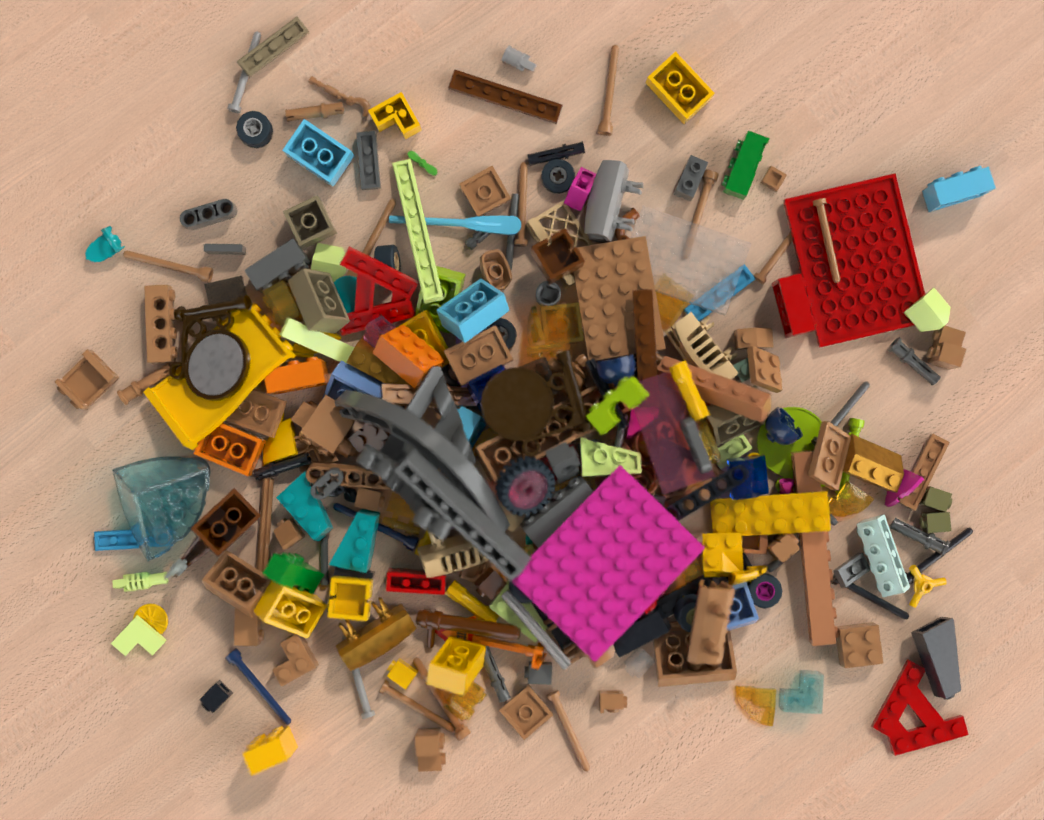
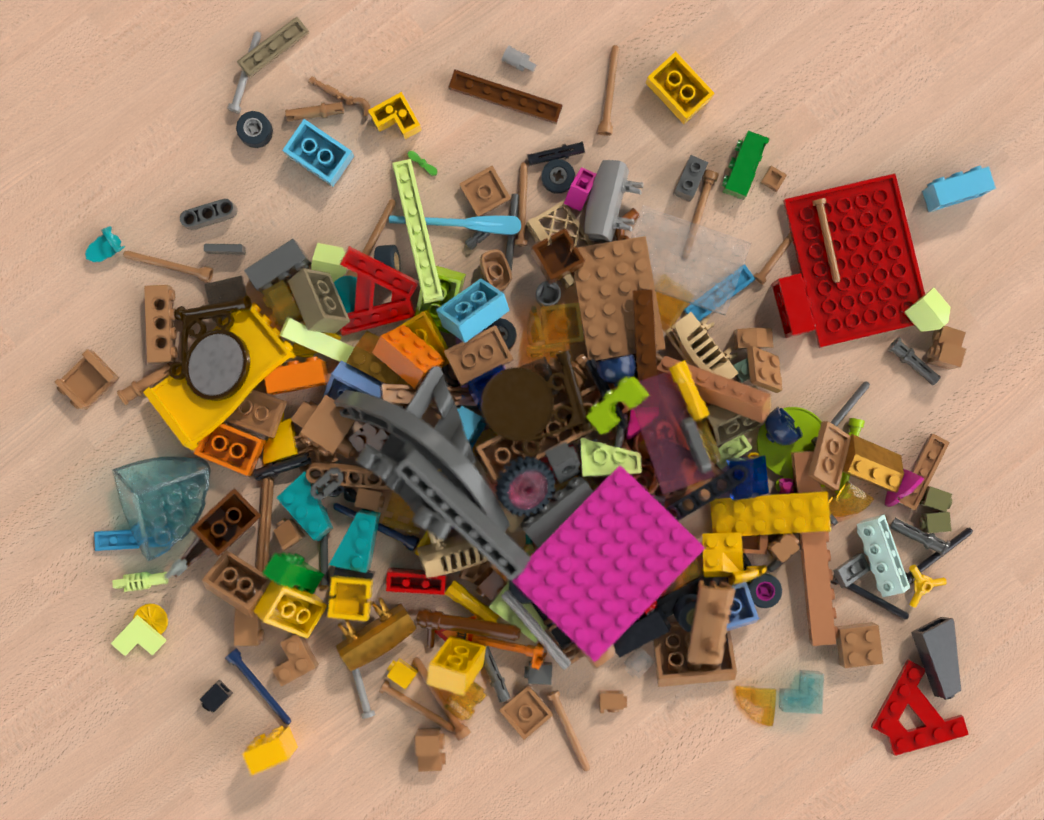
(310, 222): dark tan brick -> none
(368, 160): dark grey plate -> none
(375, 329): clear pink brick -> none

